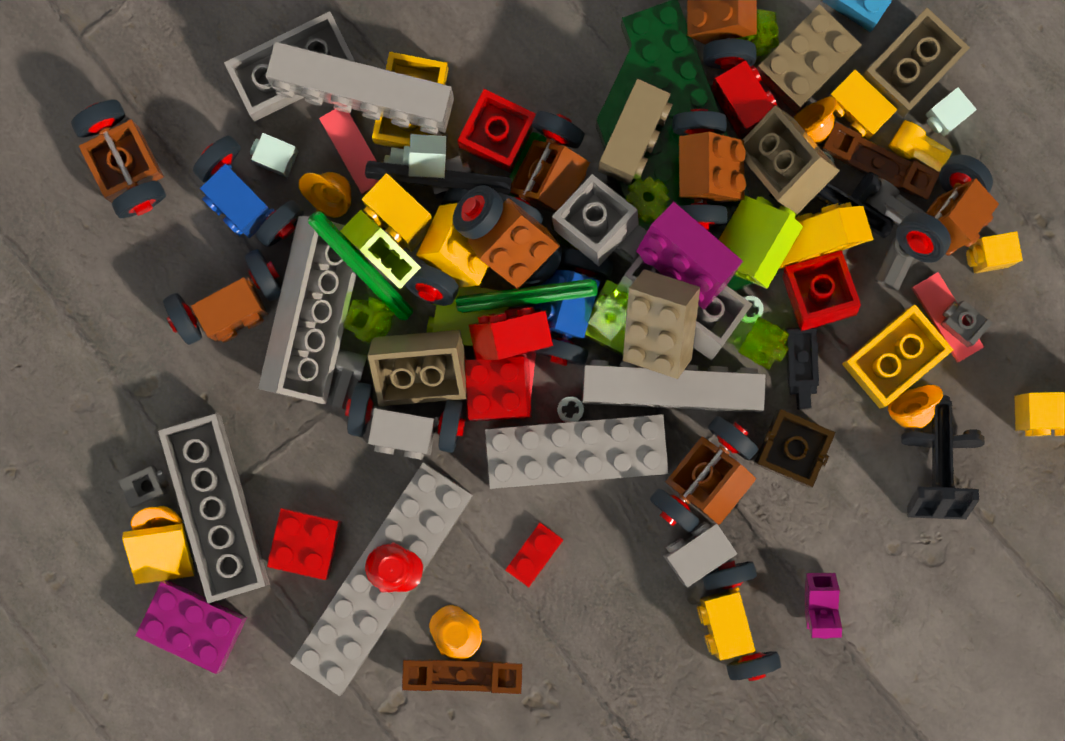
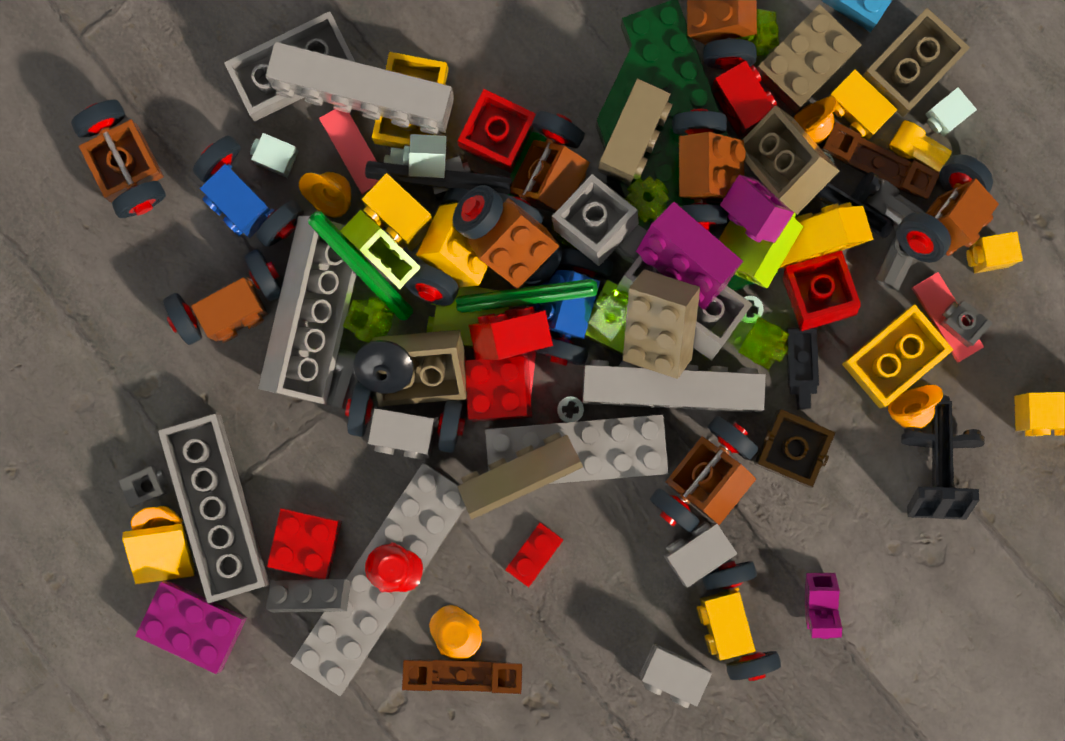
(308, 595): none -> dark grey plate
(387, 357): none -> black dish
(520, 476): none -> dark tan slope
(675, 676): none -> light grey brick
(756, 209): none -> magenta brick

